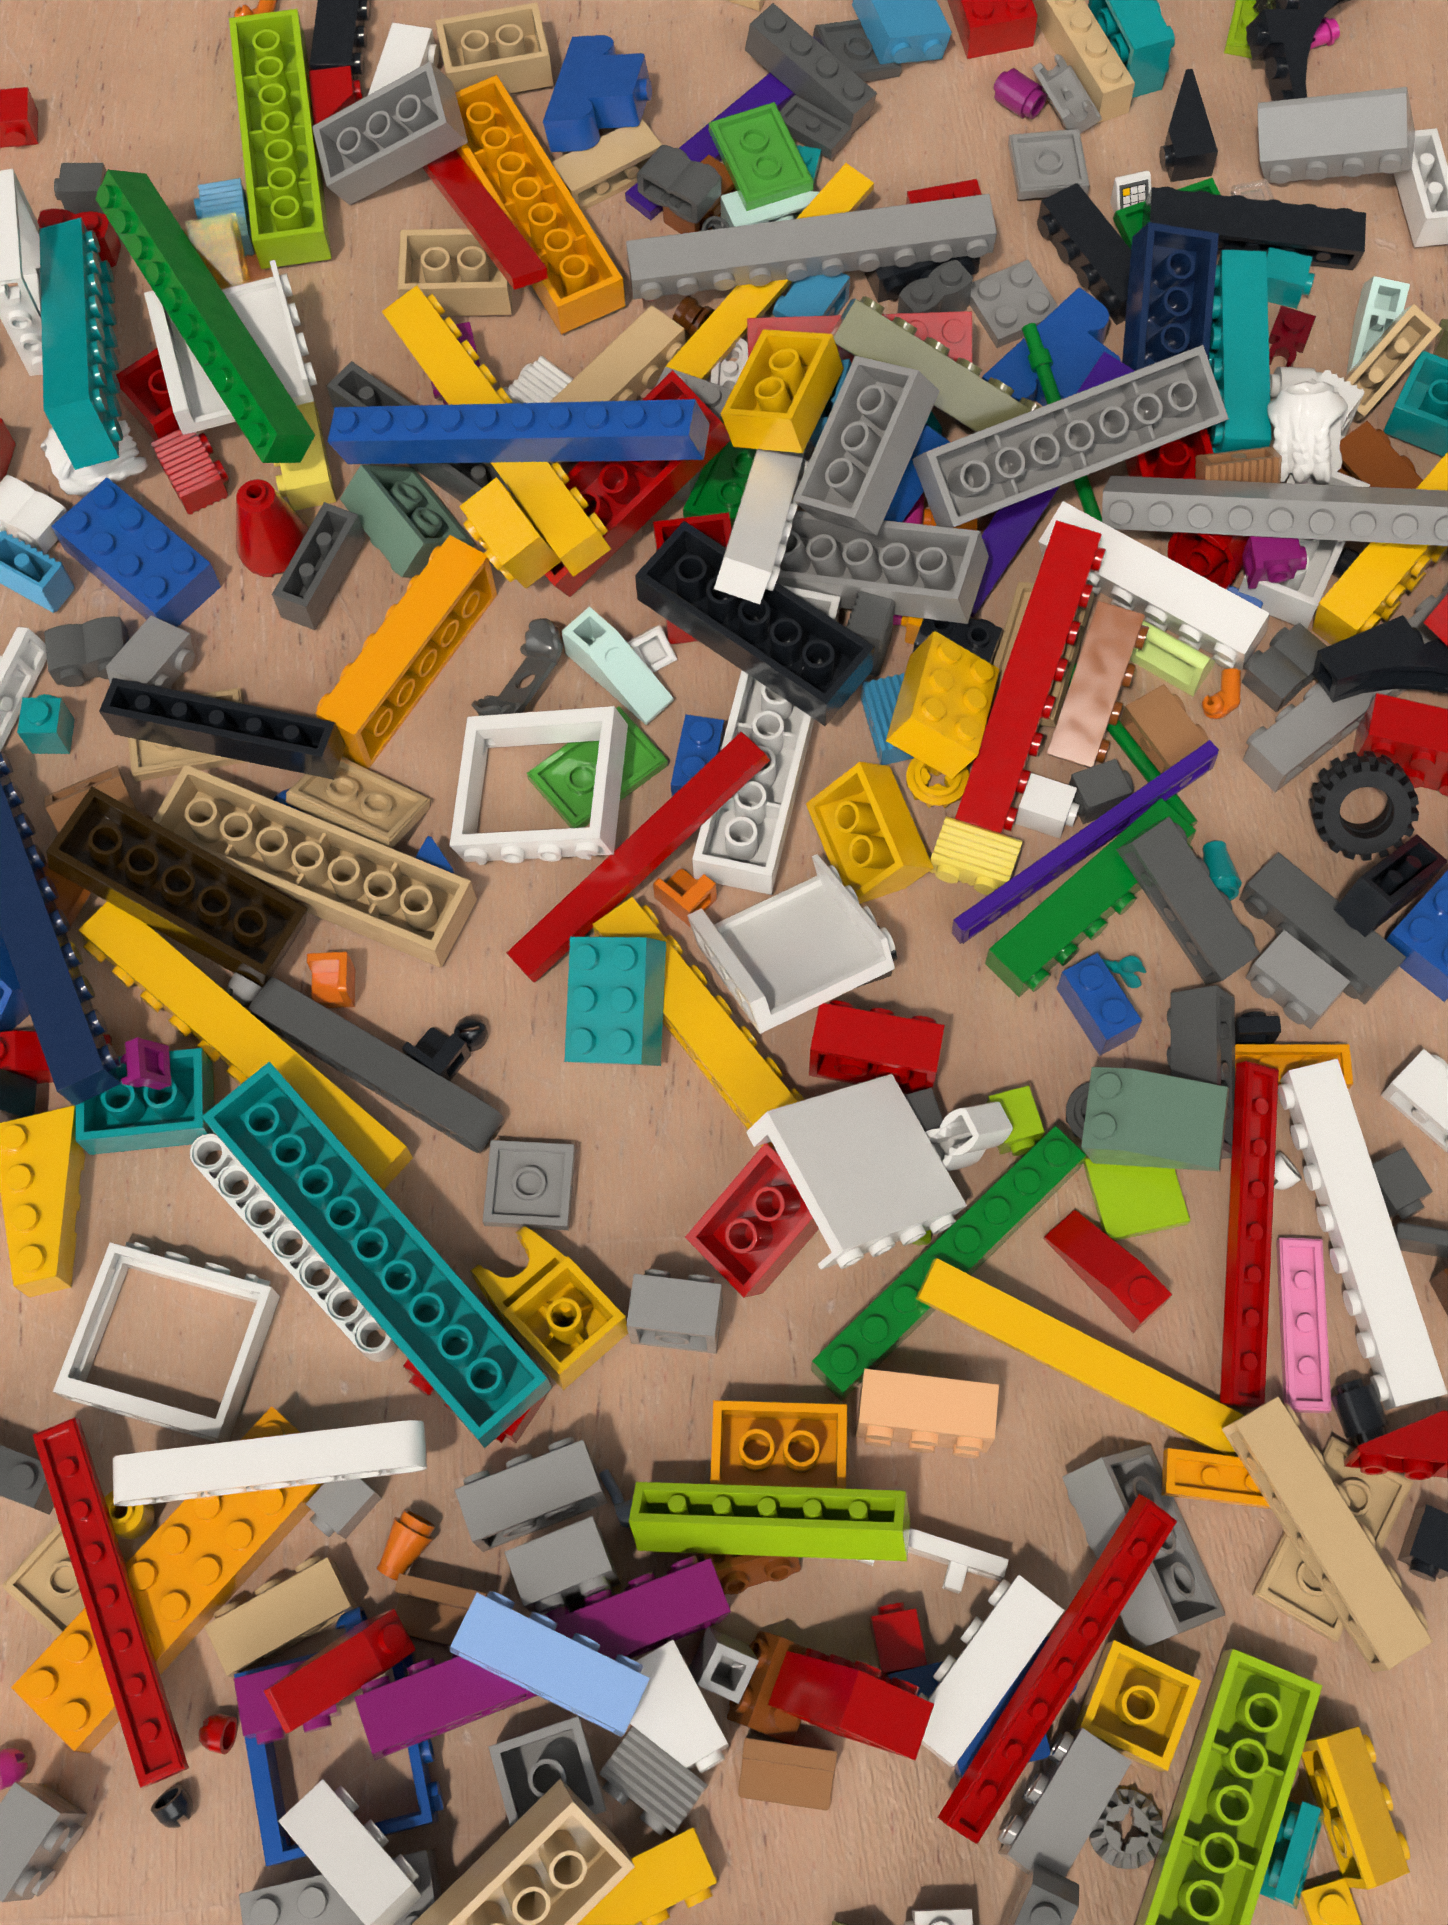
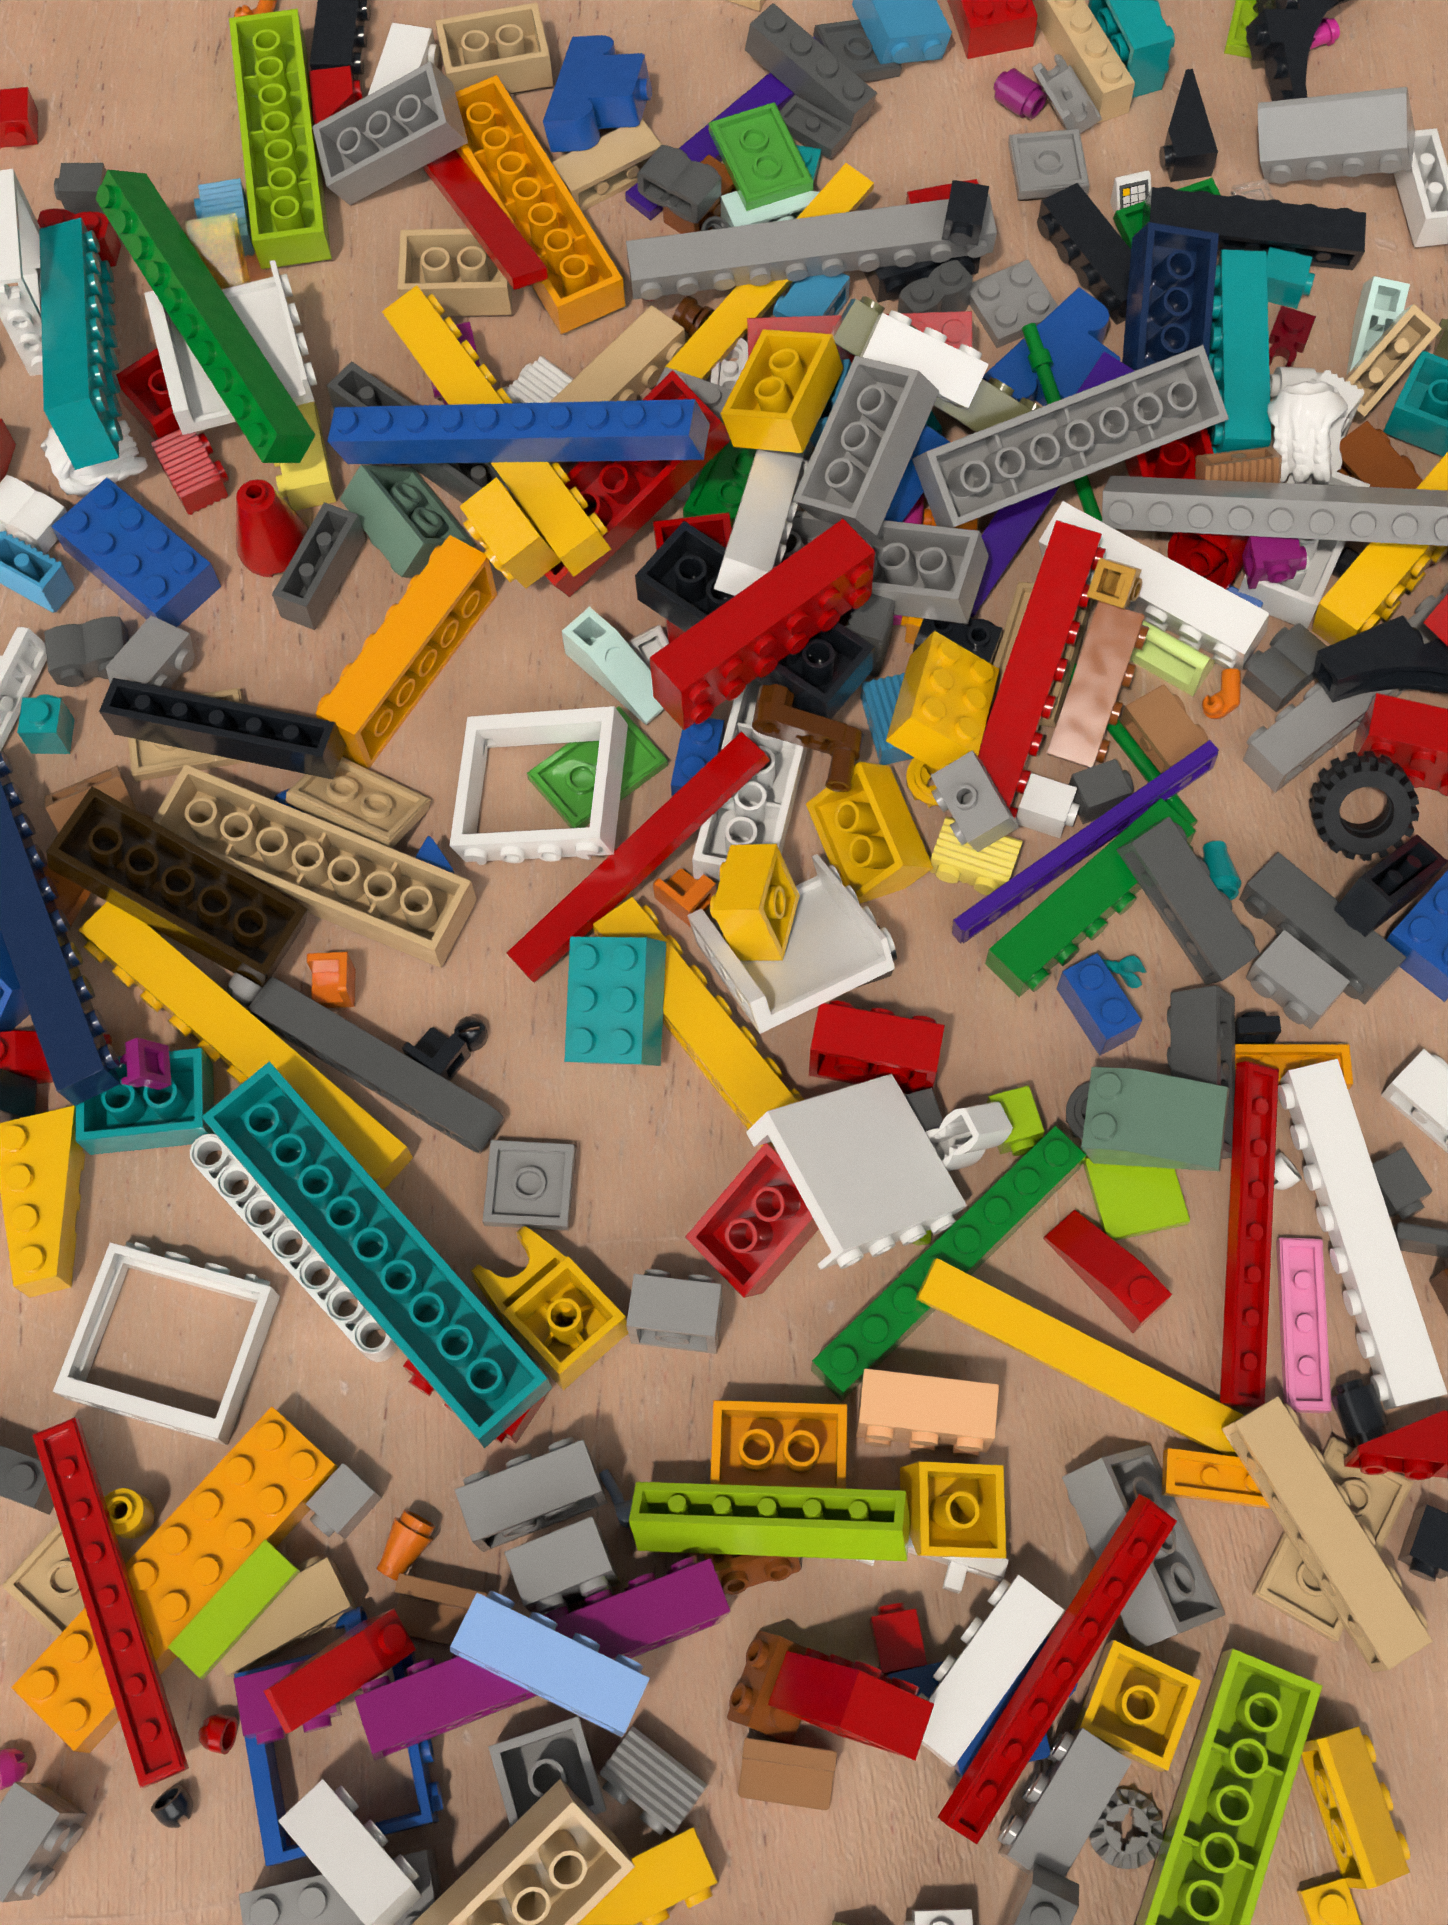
(233, 1609): none -> lime tile
(269, 1463): white beam -> none
(542, 653): dark grey piece -> none
(676, 1713): white slope -> none
(723, 1665): light grey brick -> none
(755, 902): none -> yellow brick
(763, 625): none -> red brick
(779, 720): none -> reddish brown beam
(950, 370): none -> white brick
(956, 1509): none -> yellow slope
(965, 213): none -> black brick
(973, 802): none -> light grey brick
(1115, 583): none -> pearl gold brick
(1292, 1853): teal bracket -> none

